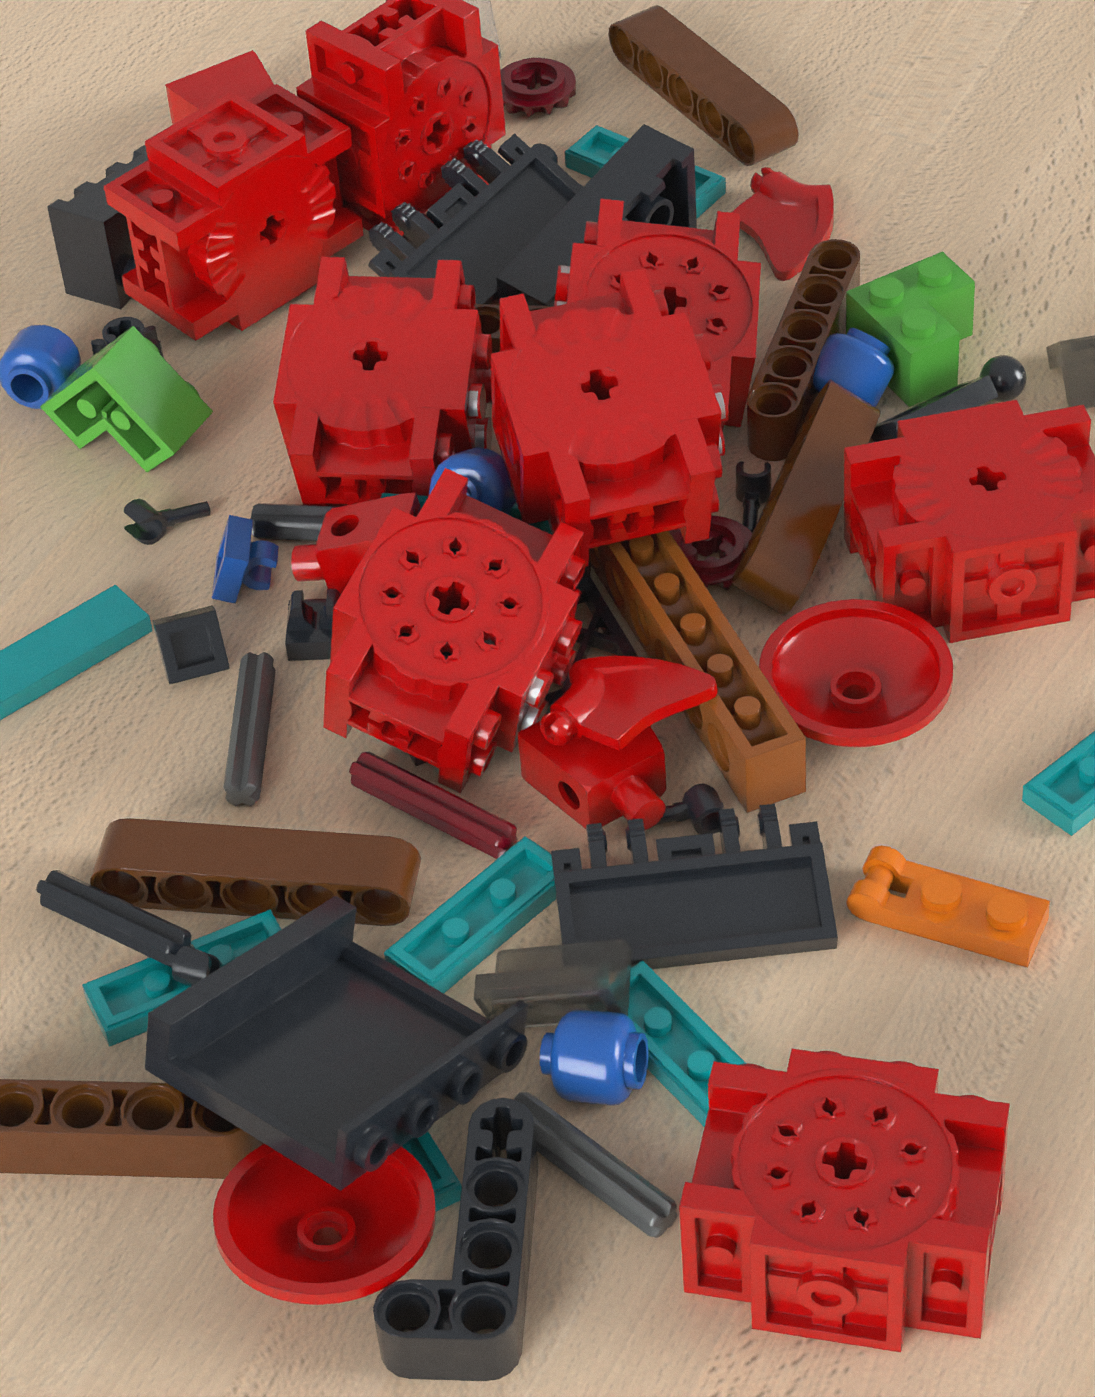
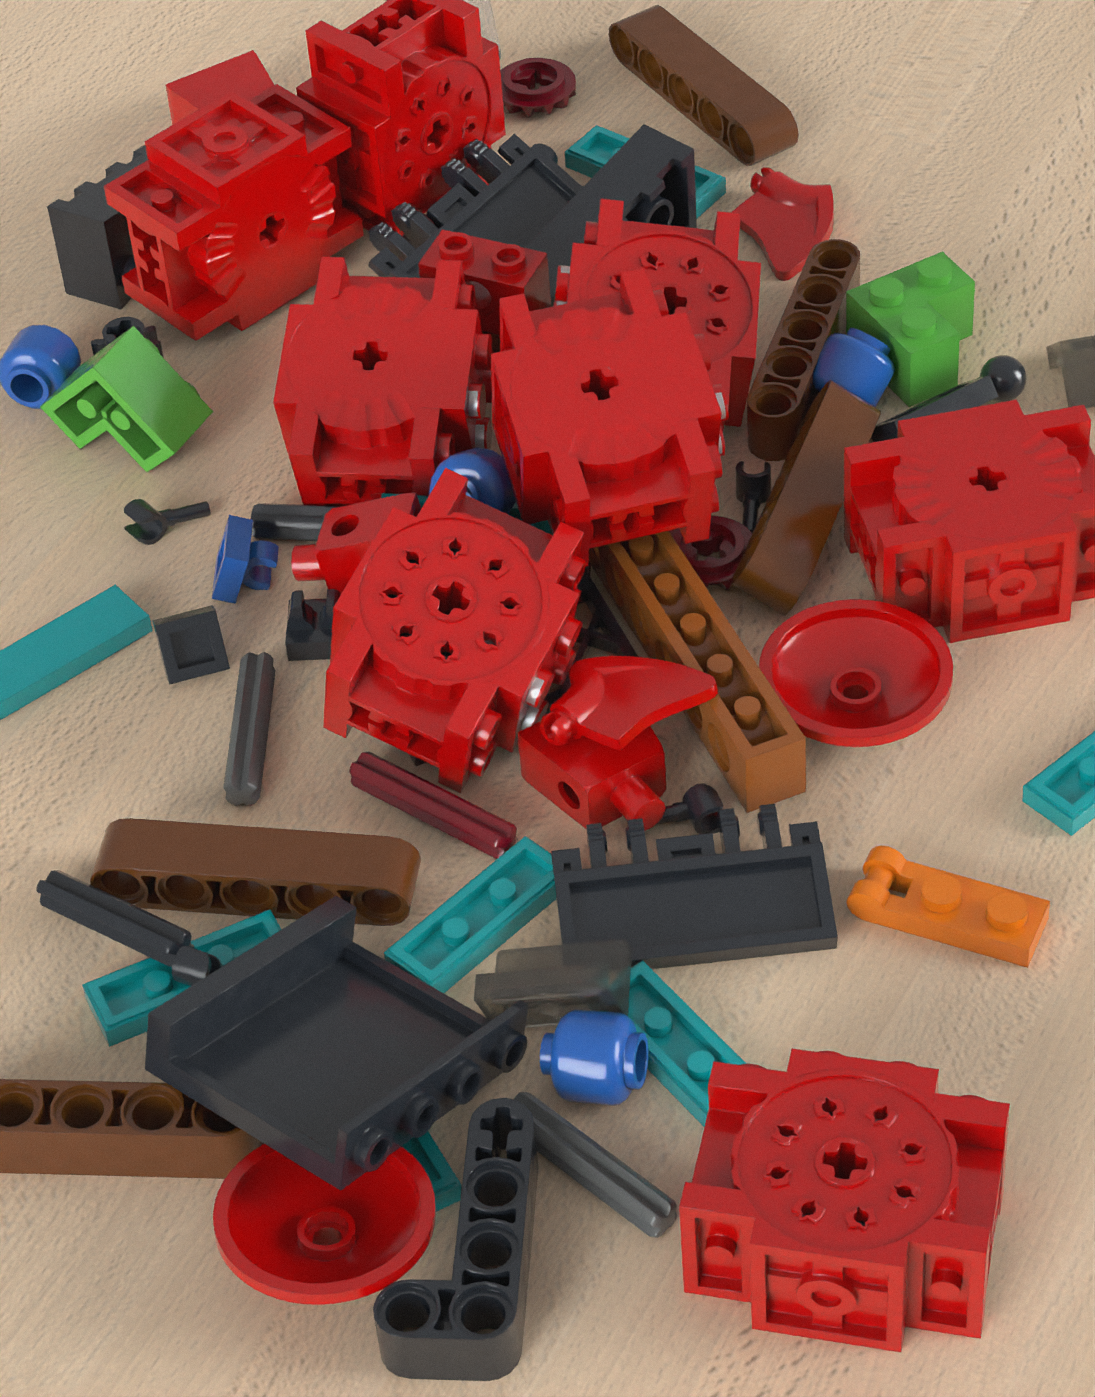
(495, 272): none -> red brick

